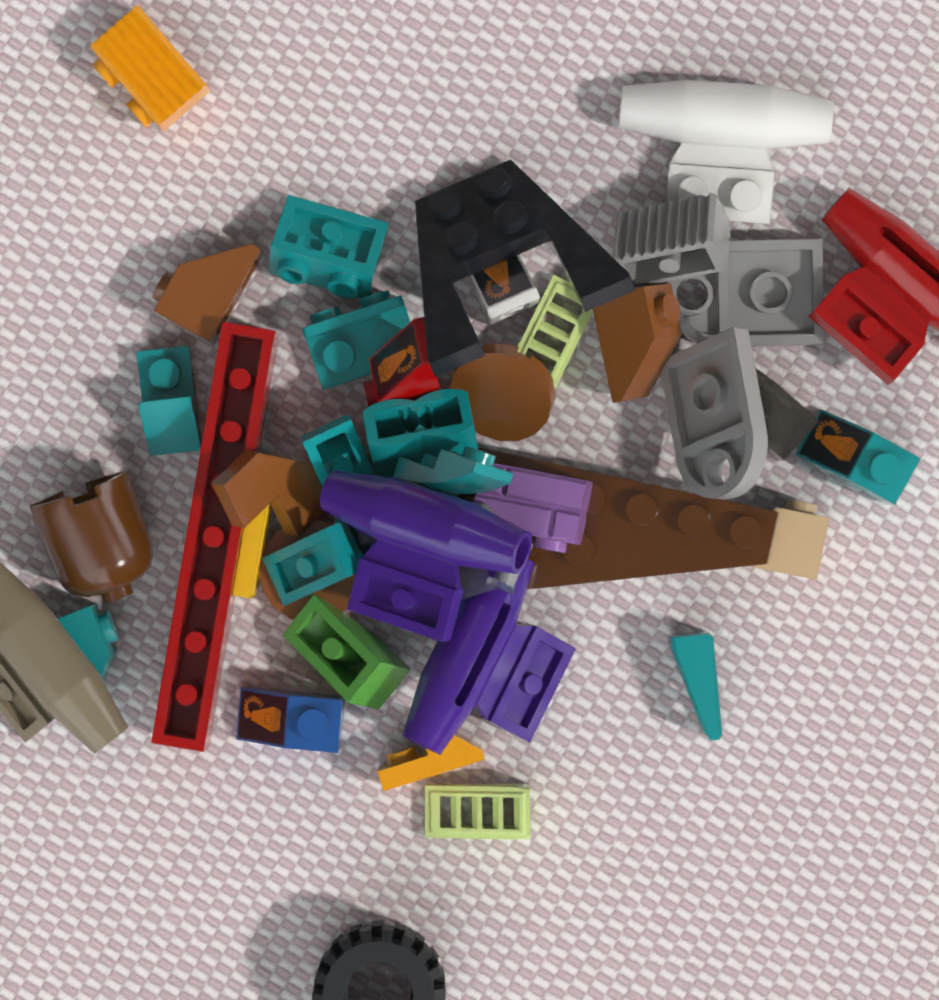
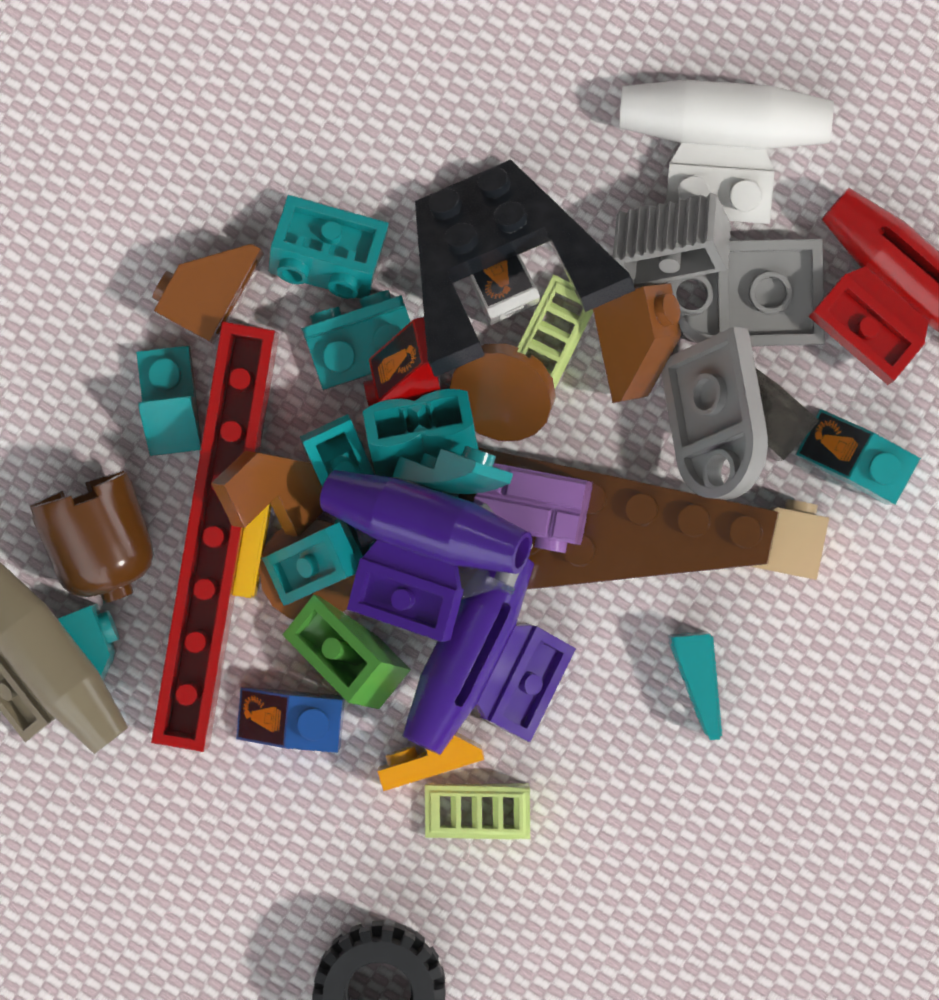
(149, 69): light orange brick -> none

